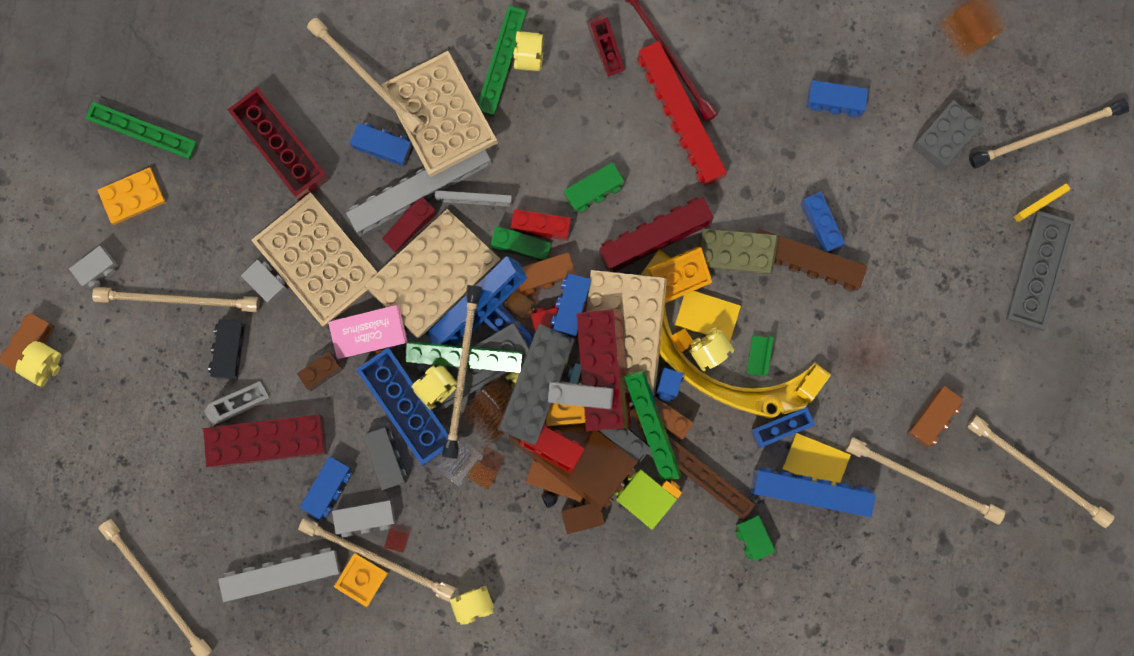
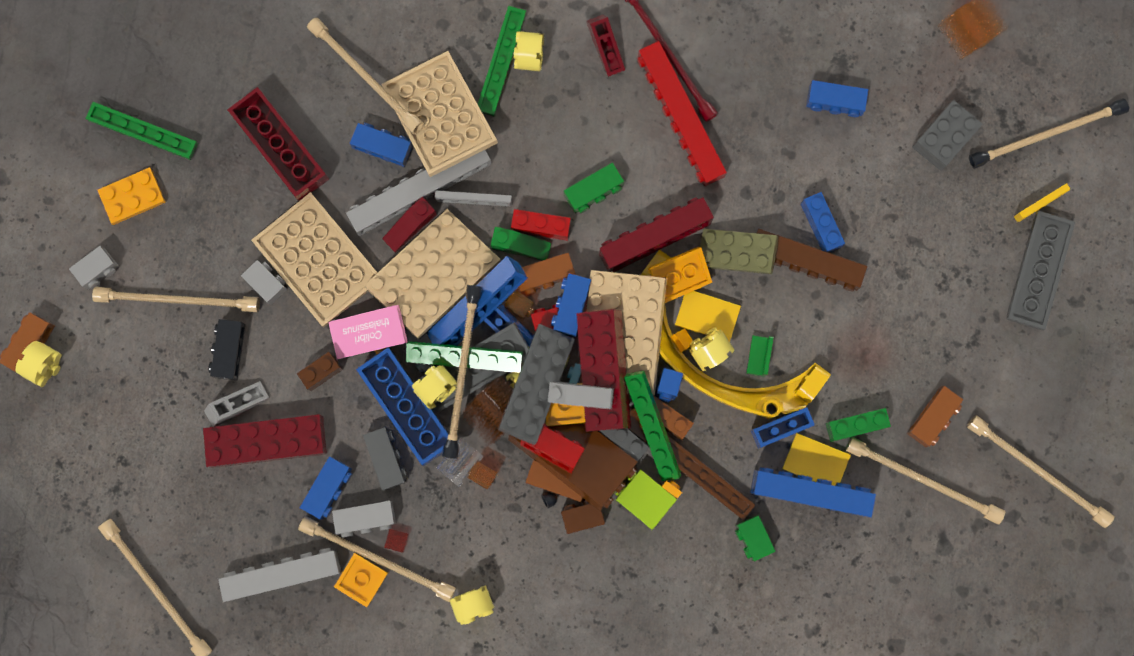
(858, 424): none -> green brick

